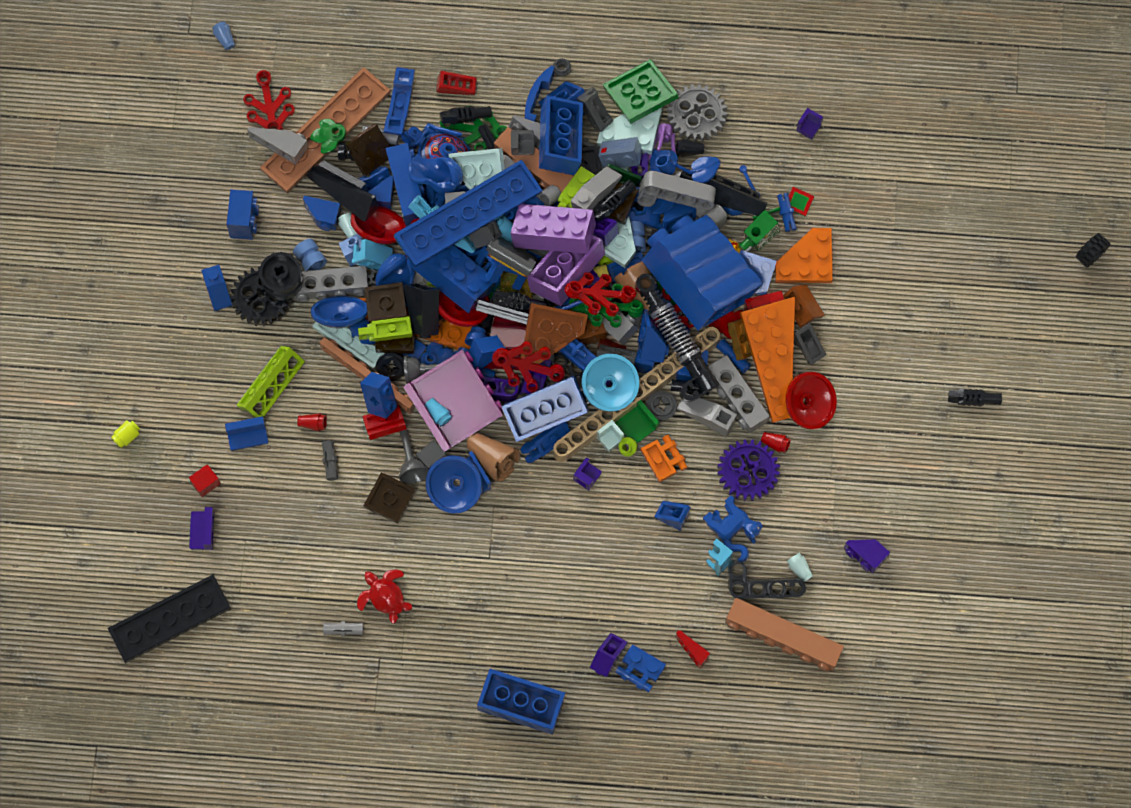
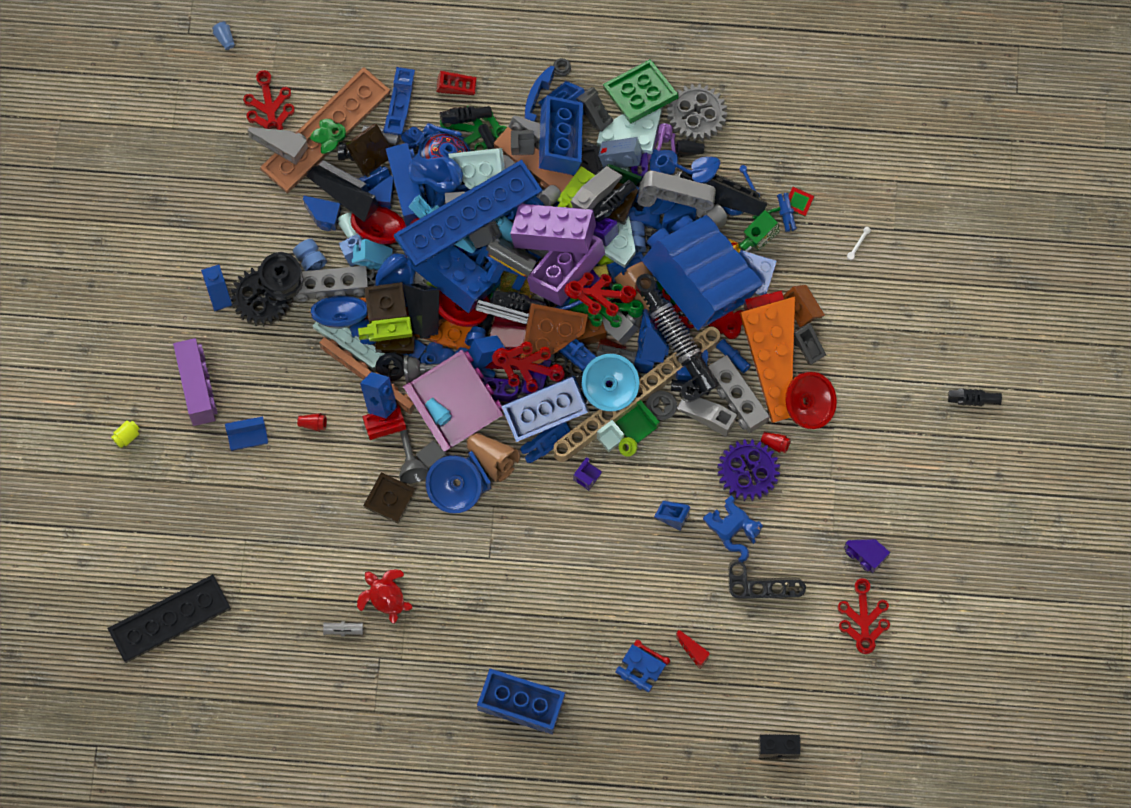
(195, 381): none -> medium lavender brick
(202, 529): dark purple panel -> none
(204, 480): red panel -> none
(242, 214): blue brick -> none
(266, 377): lime fence -> none
(330, 460): dark grey pin -> none
(608, 654): dark purple slope -> none
(638, 643): none -> red hinge
(658, 460): orange plate -> none
(721, 555): medium azure hinge -> none
(739, 340): pearl gold plate -> none
(779, 746): none -> black brick
(784, 634): nougat brick -> none
(800, 567): light aqua cone -> none
(808, 259): orange plate -> none
(809, 123): dark purple panel -> none
(850, 256): none -> white hinge
(863, 620): none -> red plant
(1092, 250): black tyre -> none

